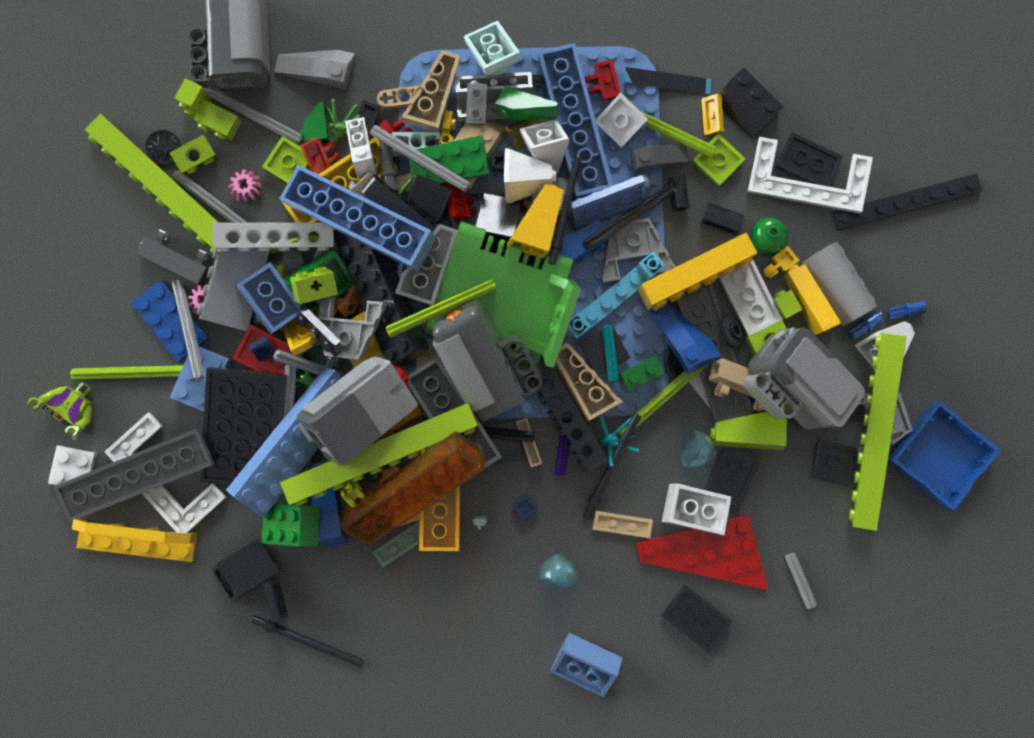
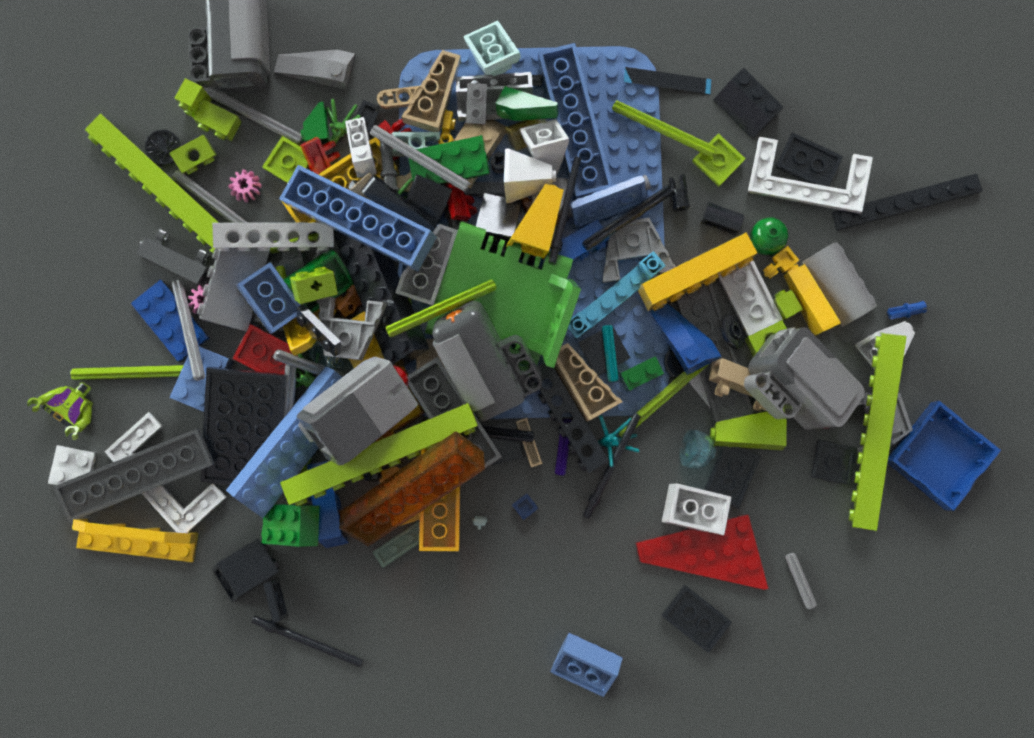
(262, 348): dark blue plate -> none
(351, 492): neon yellow hinge -> none
(558, 571): clear light blue cylinder -> none
(607, 80): red hinge -> none
(621, 120): white plate -> none
(622, 524): tan tile -> none
(658, 157): dark grey slope -> none
(712, 115): yellow plate -> none
(866, 325): blue axle -> none

